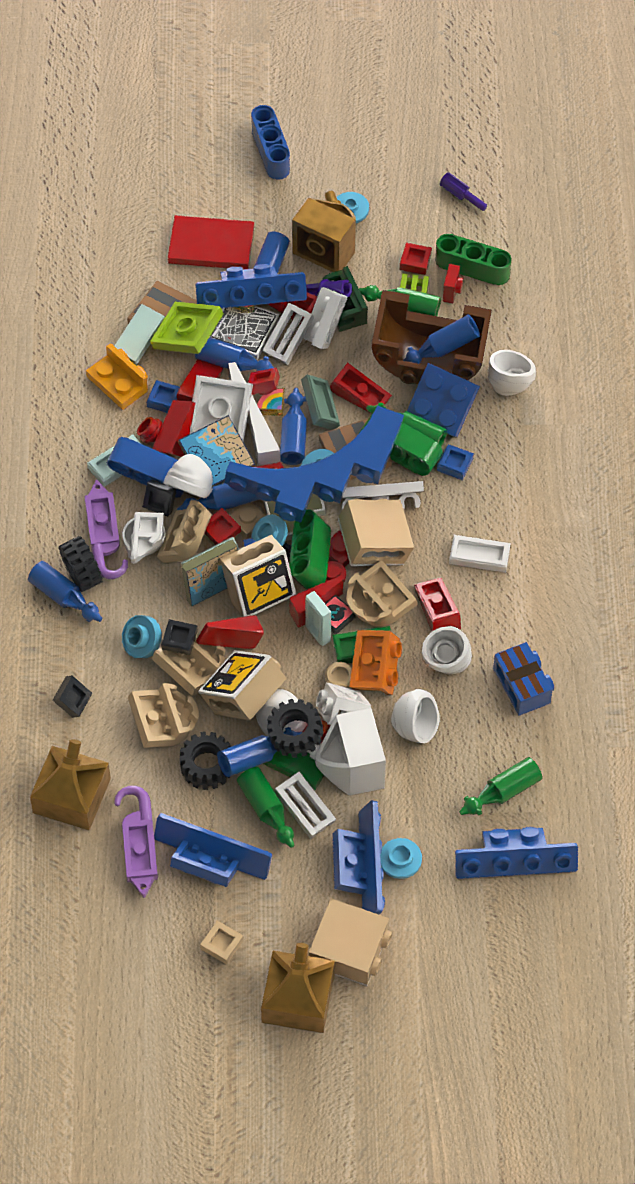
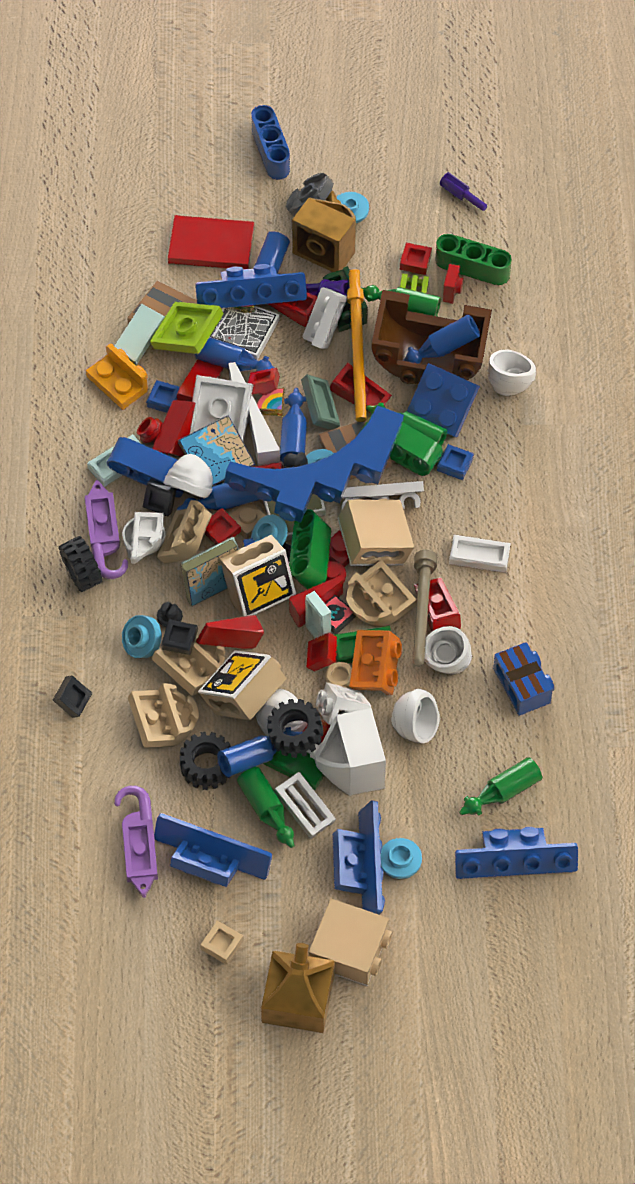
(62, 590): blue wheel -> none
(70, 786): pearl gold piece -> none
(168, 612): none -> black piece
(286, 358): white tile -> none
(292, 460): none -> black piece
(314, 187): none -> dark grey tile
(321, 652): none -> red plate
(355, 297): none -> light orange bar
(425, 564): none -> dark tan piece

